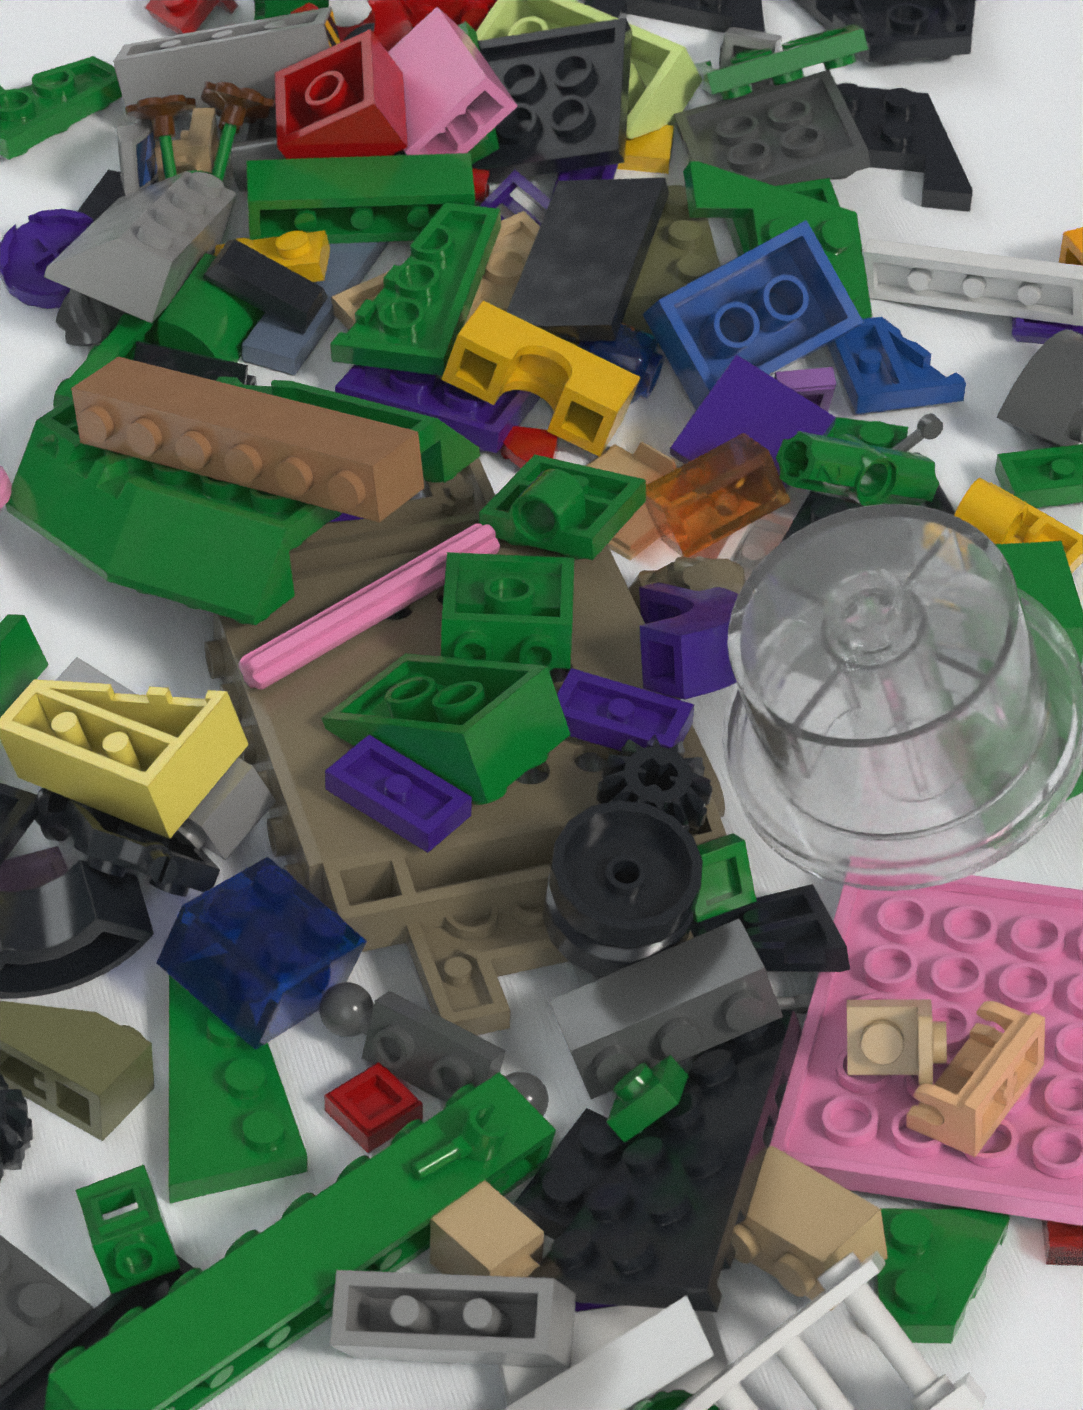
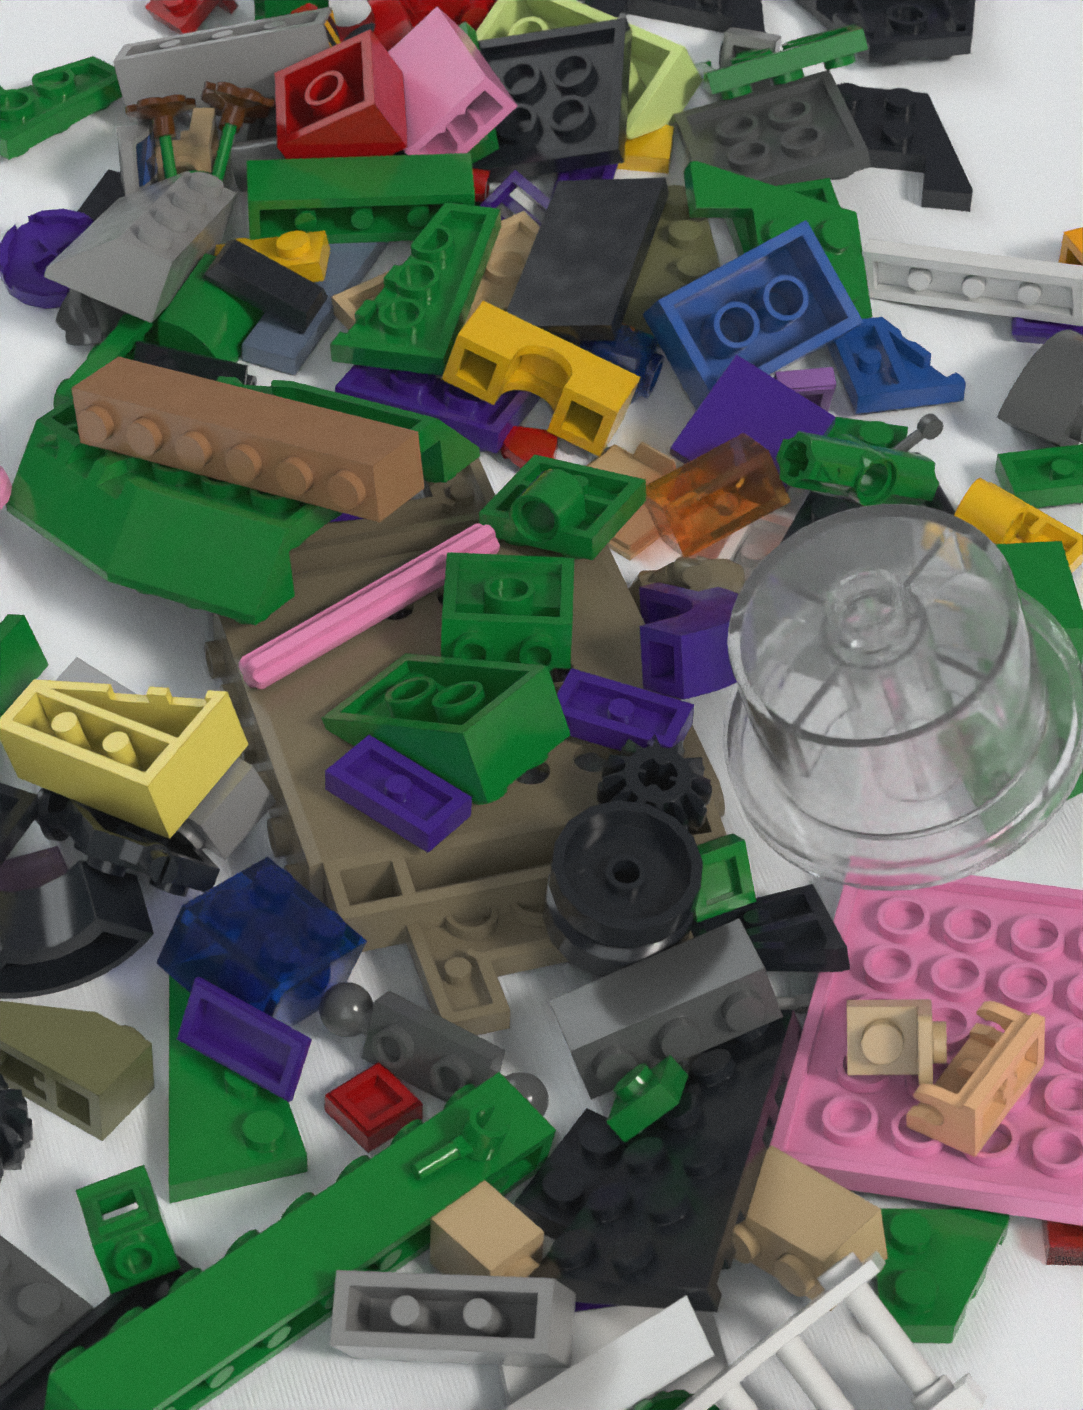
(244, 1039): none -> dark purple tile

